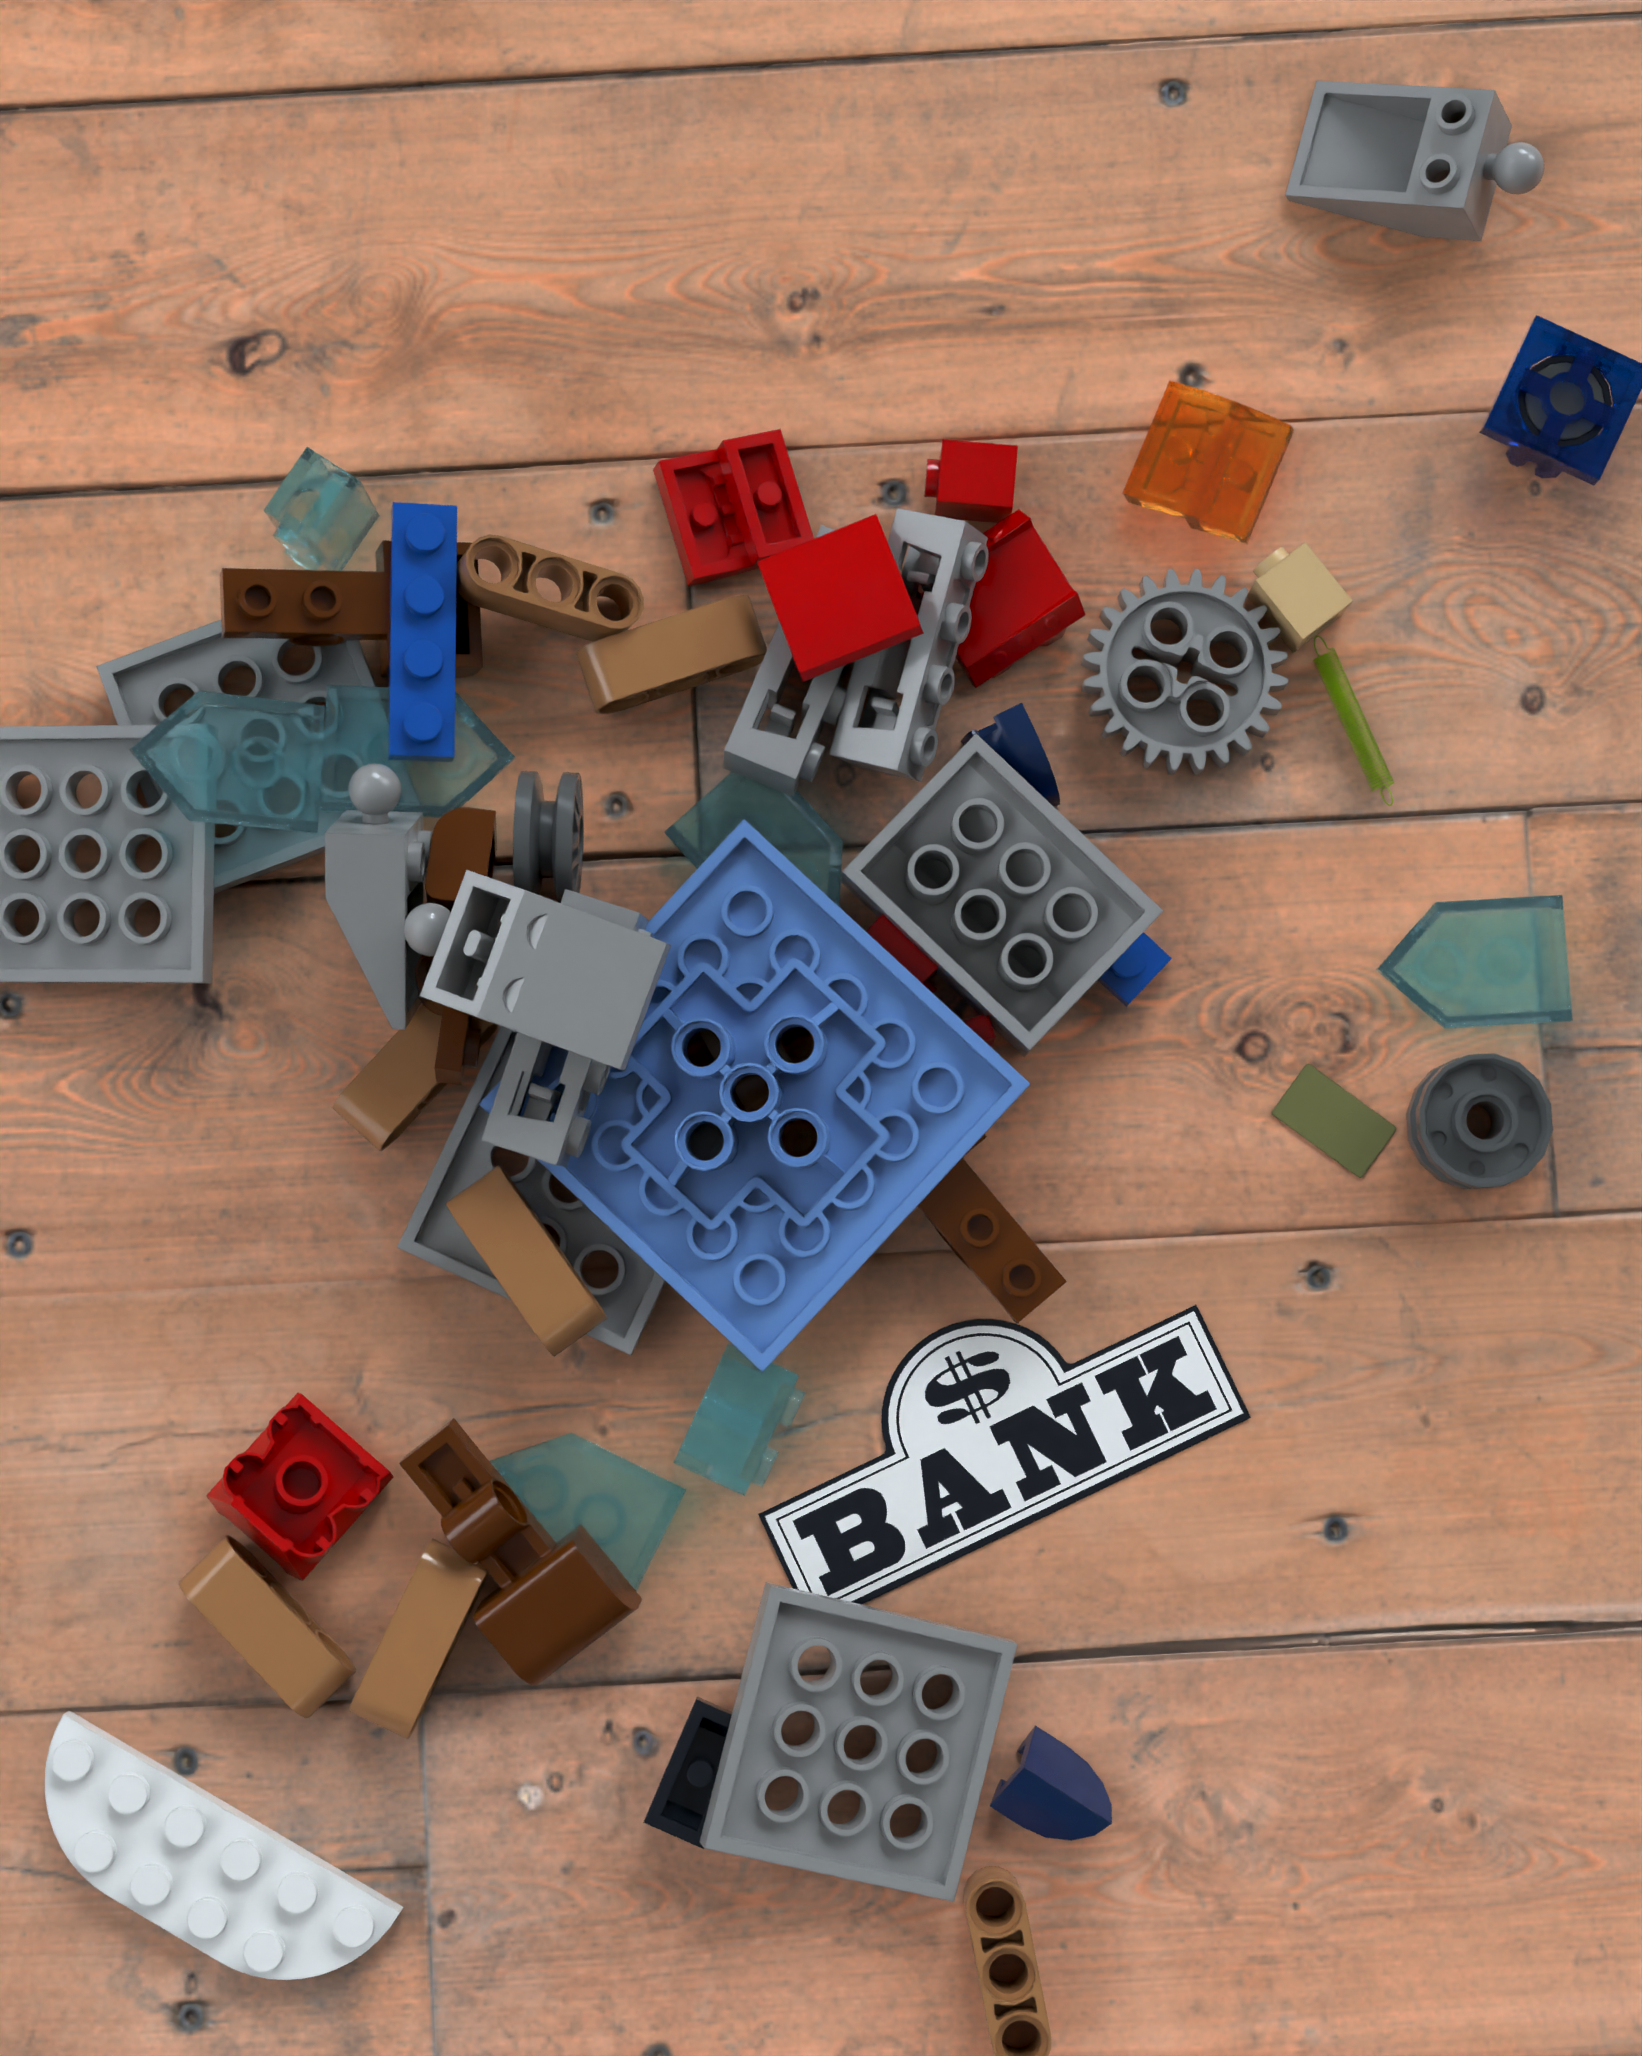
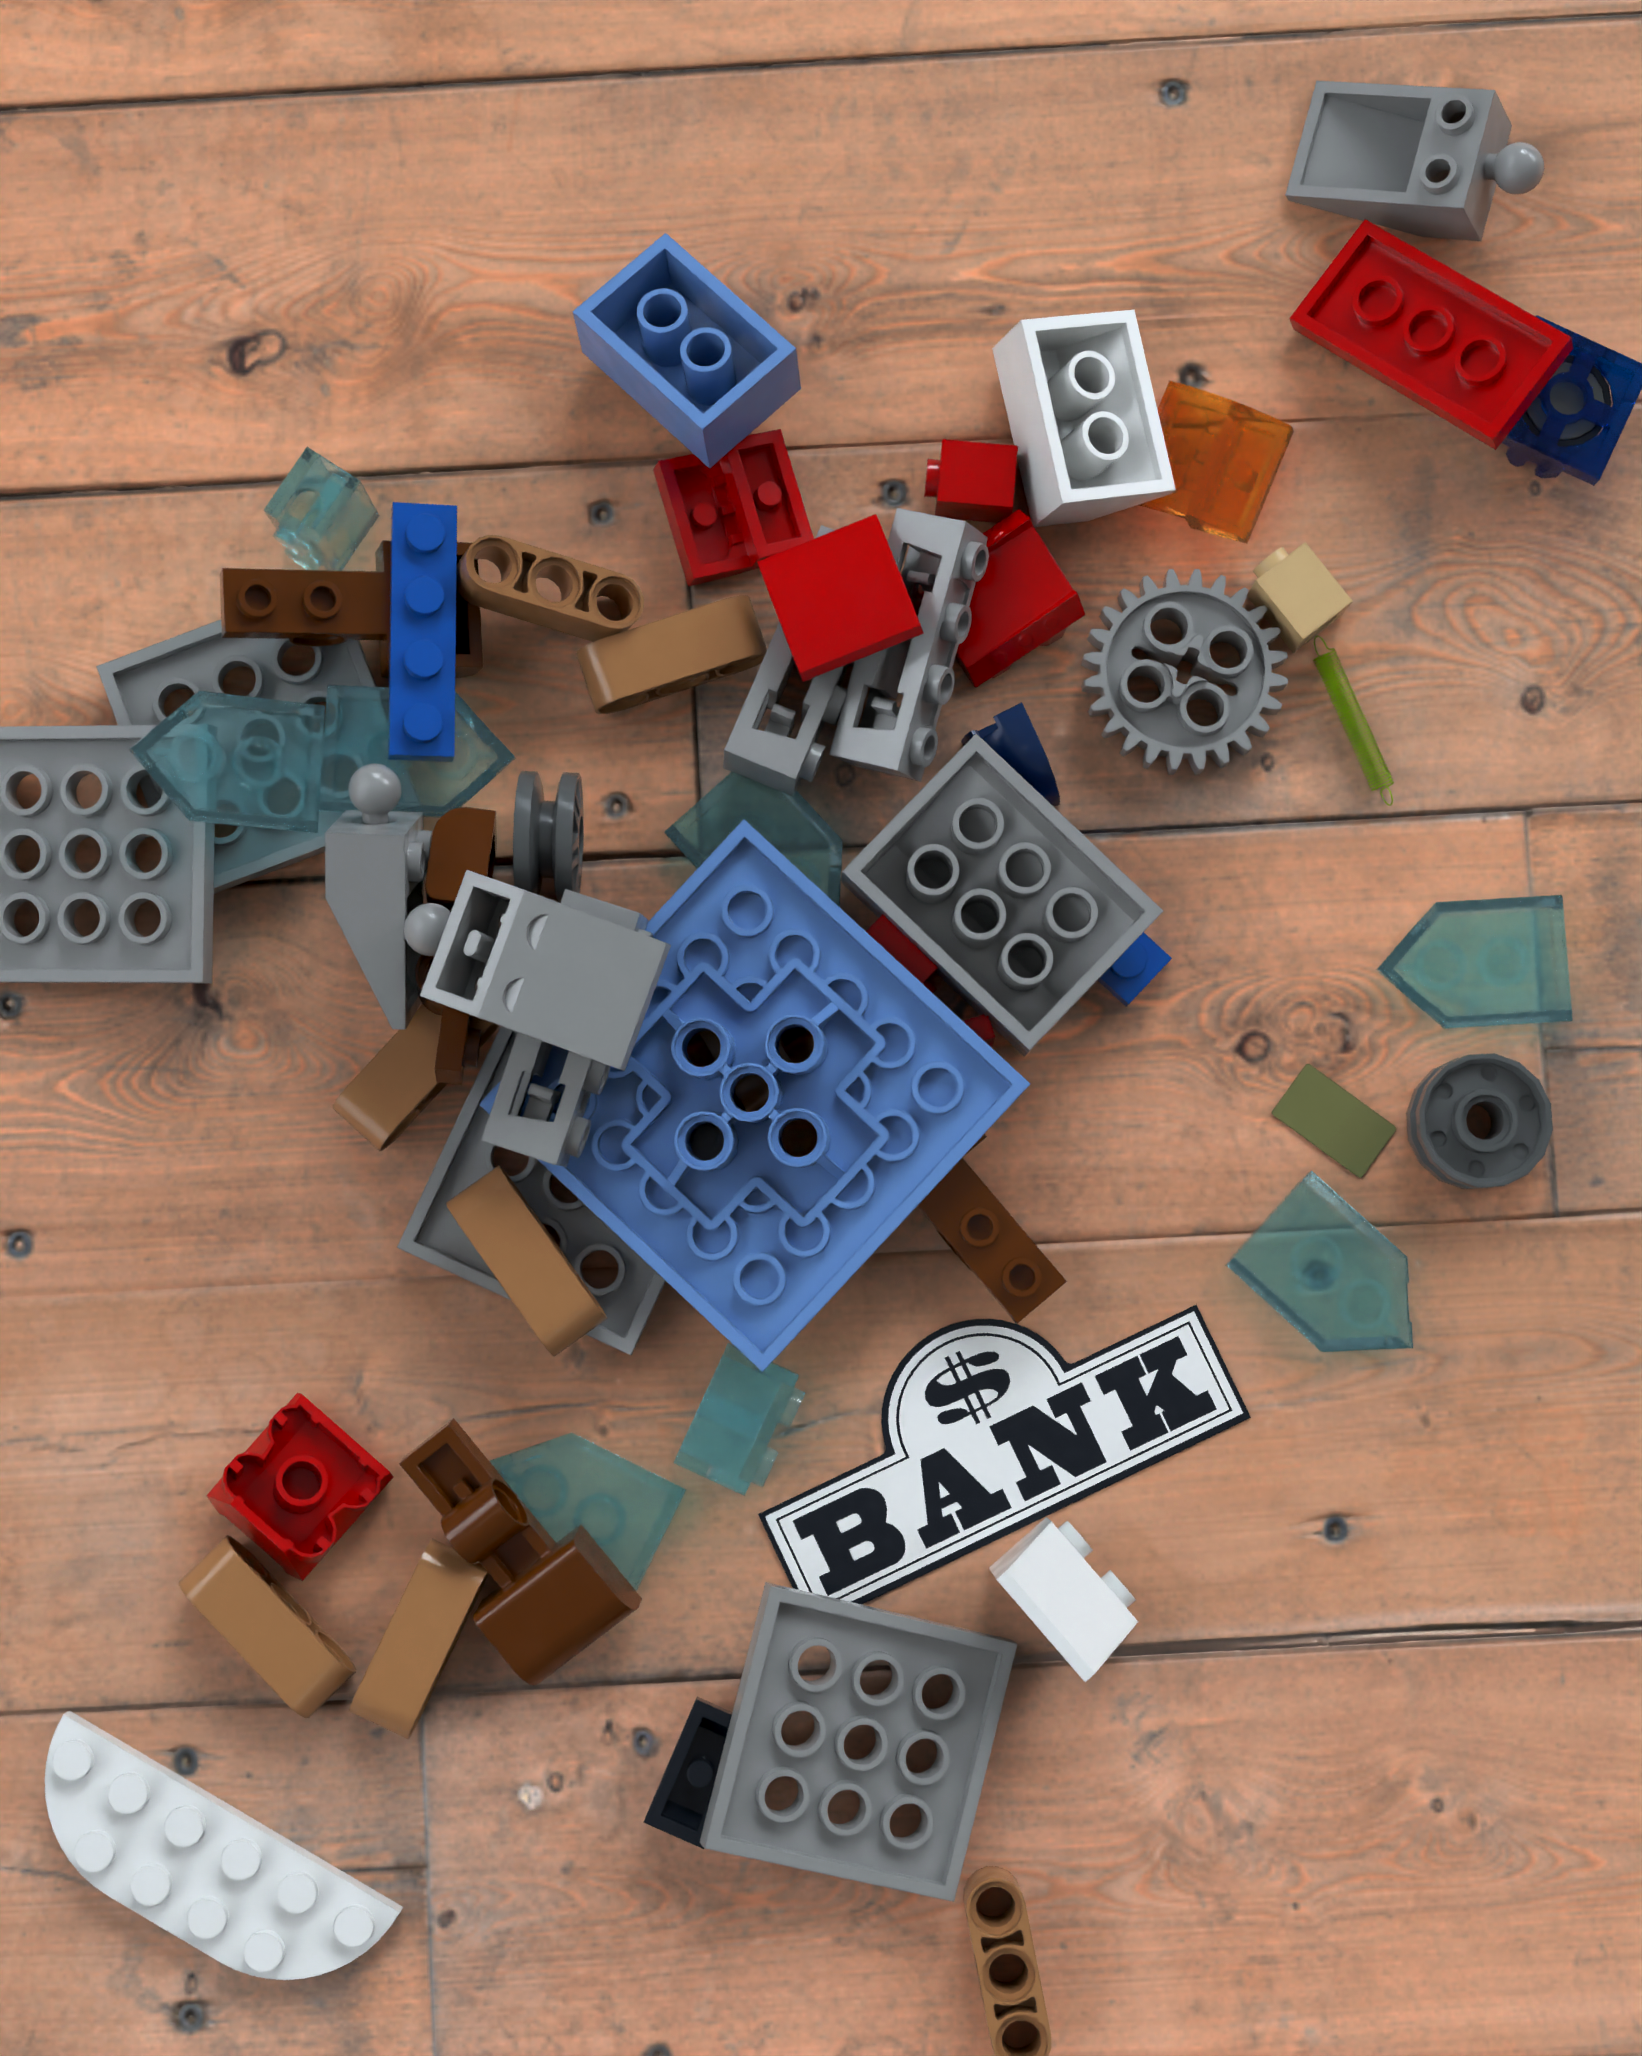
(687, 350): none -> medium blue brick
(1053, 1791): dark blue brick -> none
(1065, 1596): none -> white slope
(1082, 416): none -> white slope
(1328, 1272): none -> clear light blue tile
(1431, 334): none -> red plate

